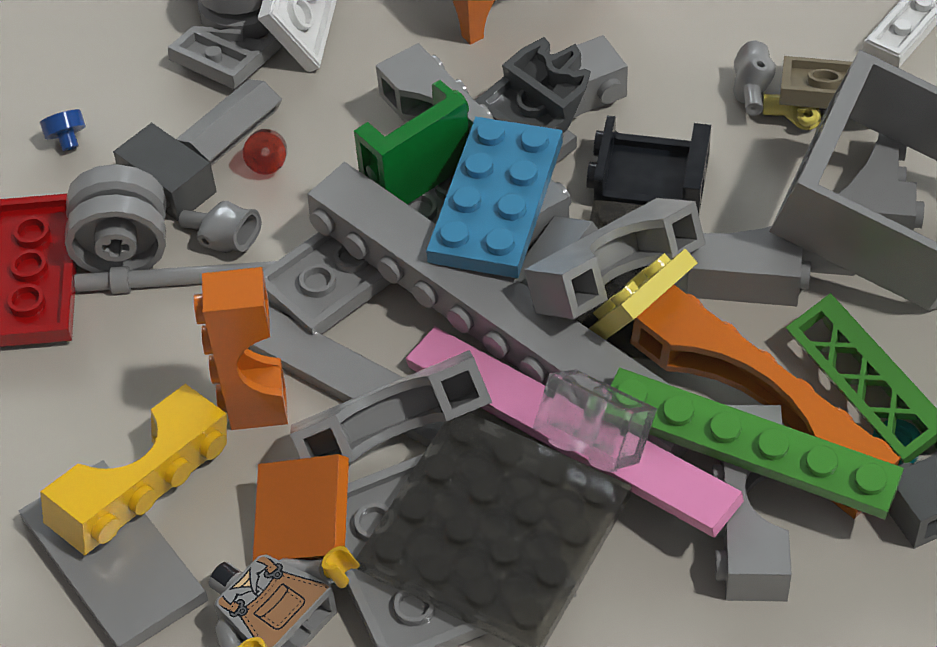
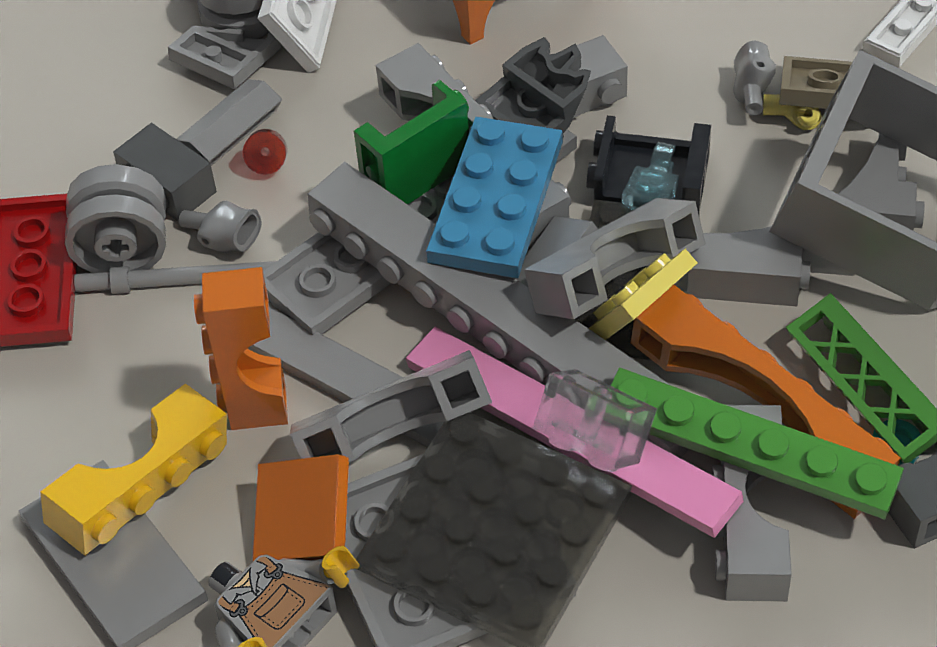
(63, 126): blue tile -> none
(654, 181): none -> clear light blue plate

